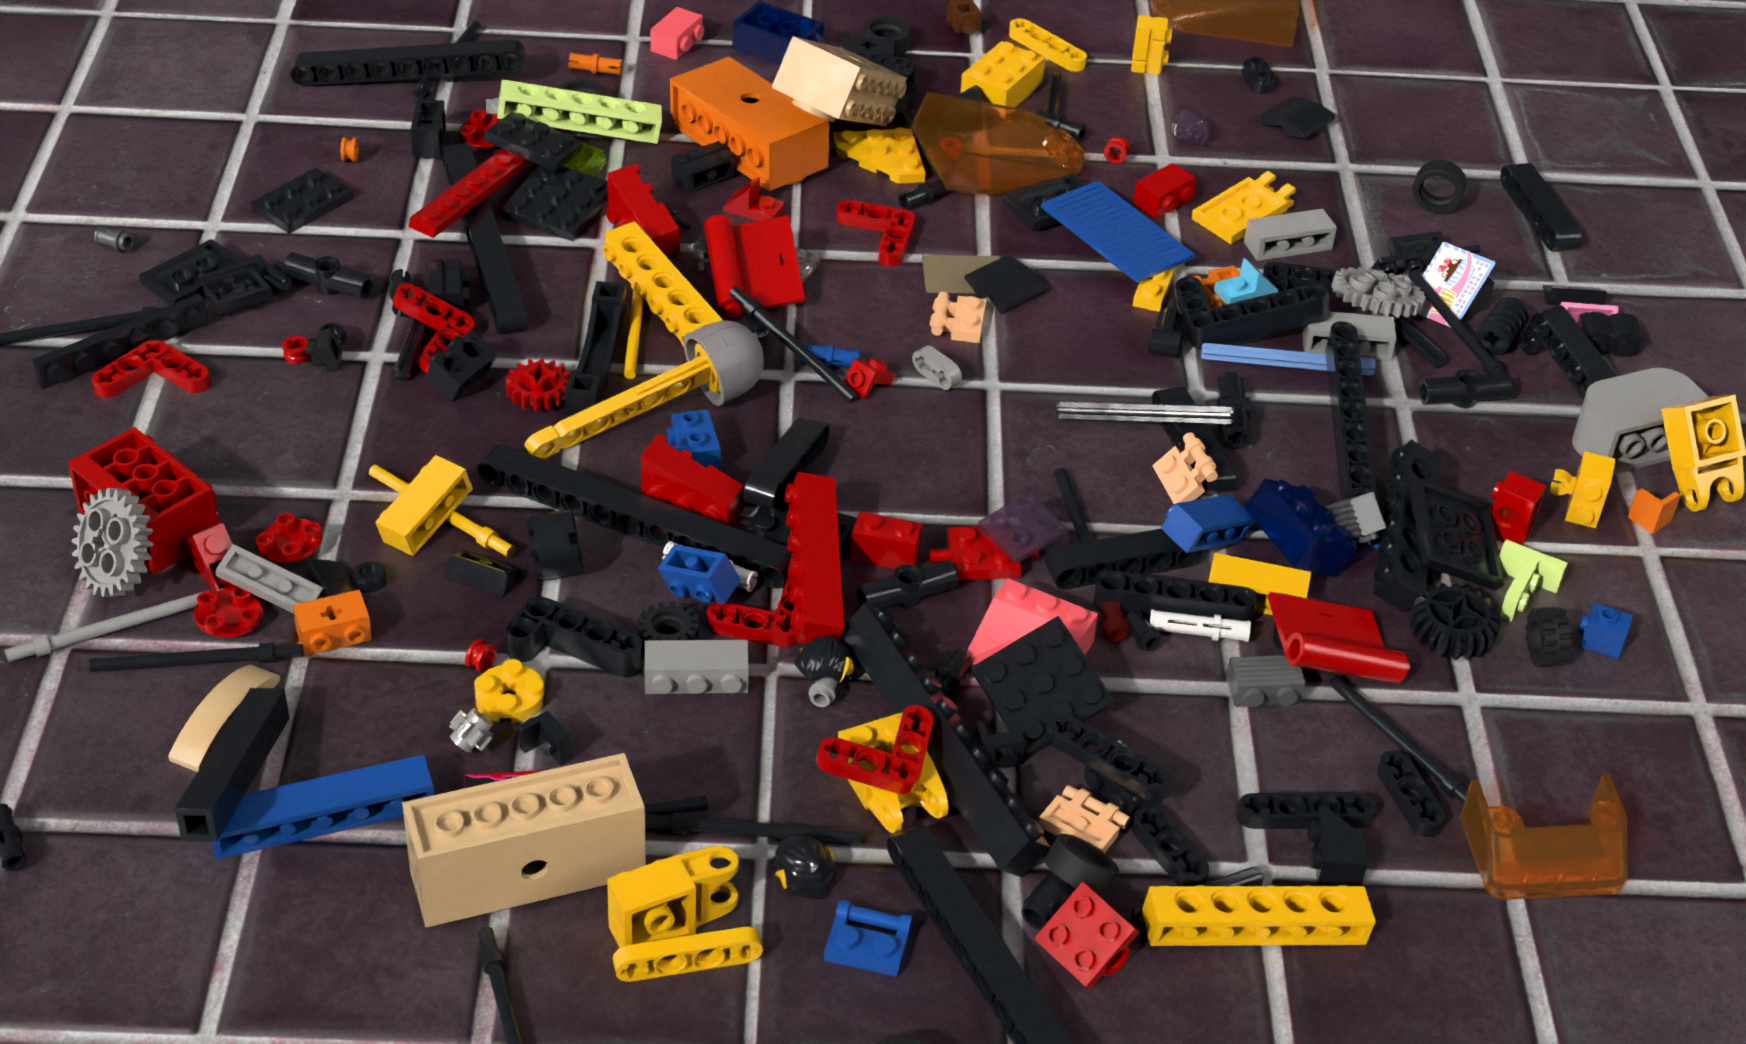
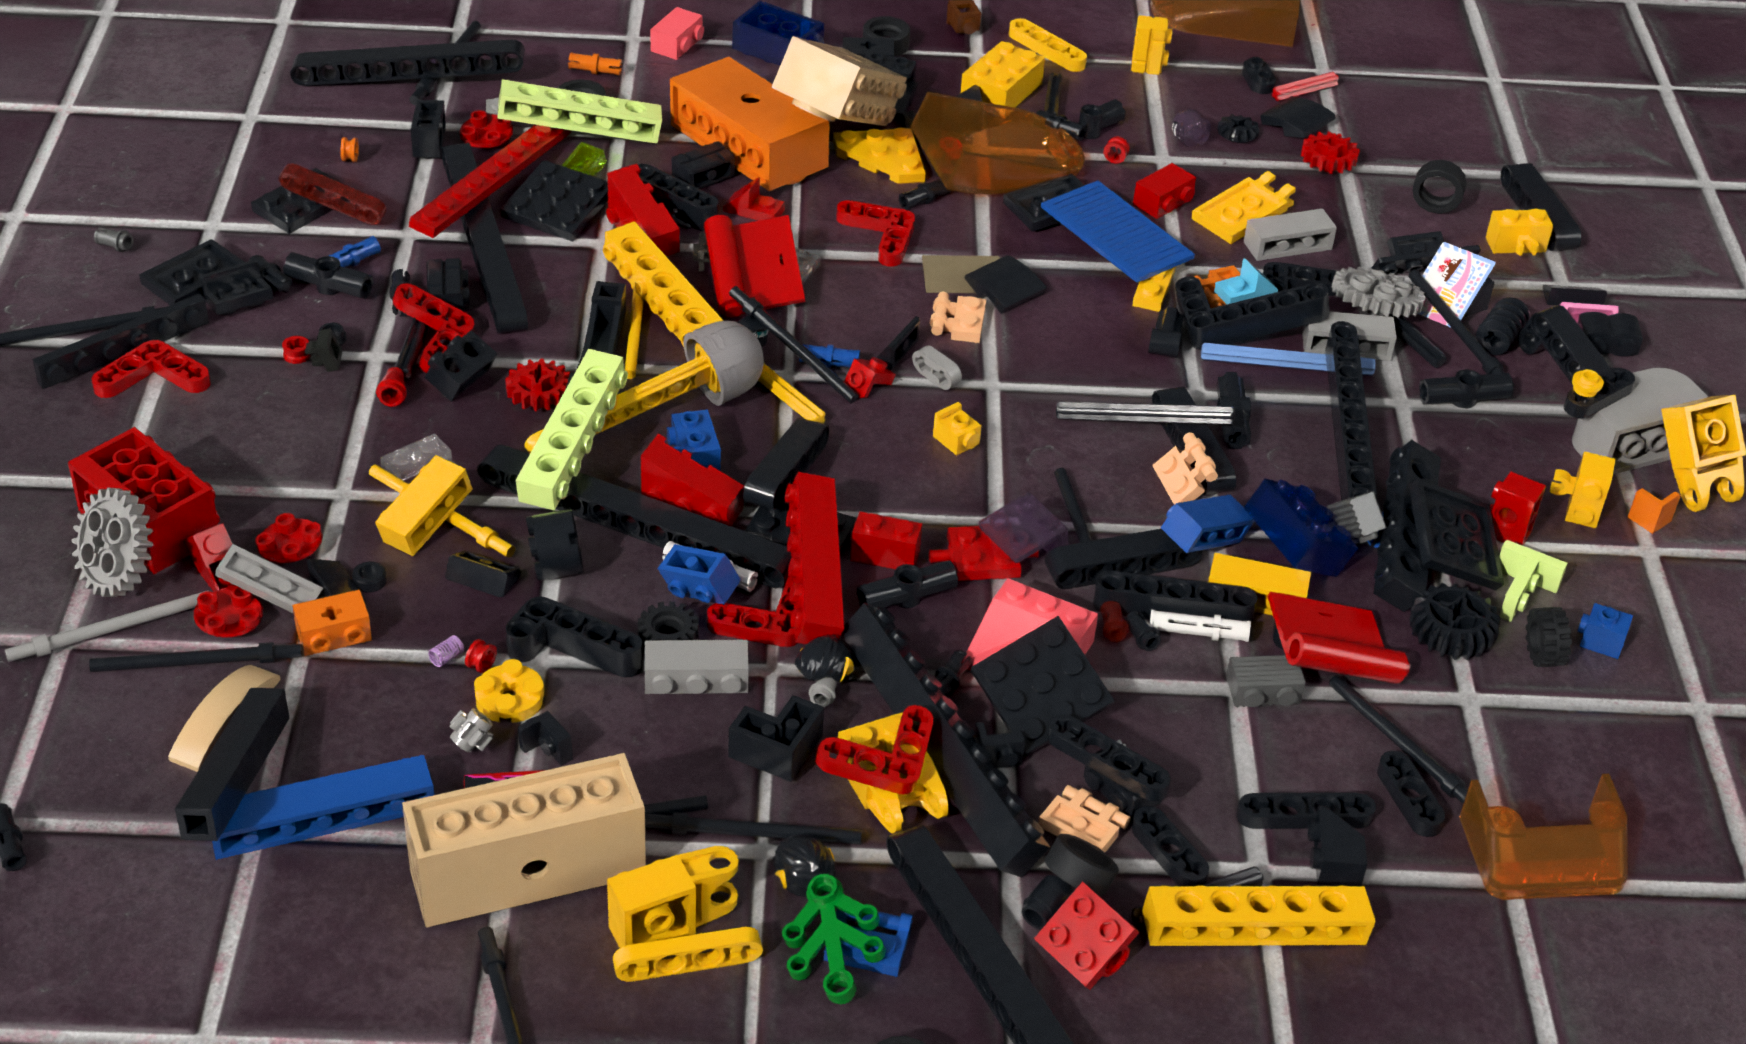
(355, 253): none -> blue pin
(370, 209): none -> clear red beam
(392, 388): none -> red cone
(412, 458): none -> clear plate
(435, 650): none -> lavender piece
(533, 141): black plate -> none
(571, 430): none -> yellowish green brick
(692, 203): none -> black beam
(777, 743): none -> black brick
(791, 395): none -> yellow axle
(831, 933): none -> green plant
(901, 344): none -> black slope
(956, 429): none -> yellow brick
(1100, 117): none -> black piece
(1238, 128): none -> black gear
(1305, 86): none -> axle
(1330, 152): none -> red gear
(1519, 231): none -> yellow brick
(1587, 383): none -> yellow plate
(1624, 382): none -> black beam

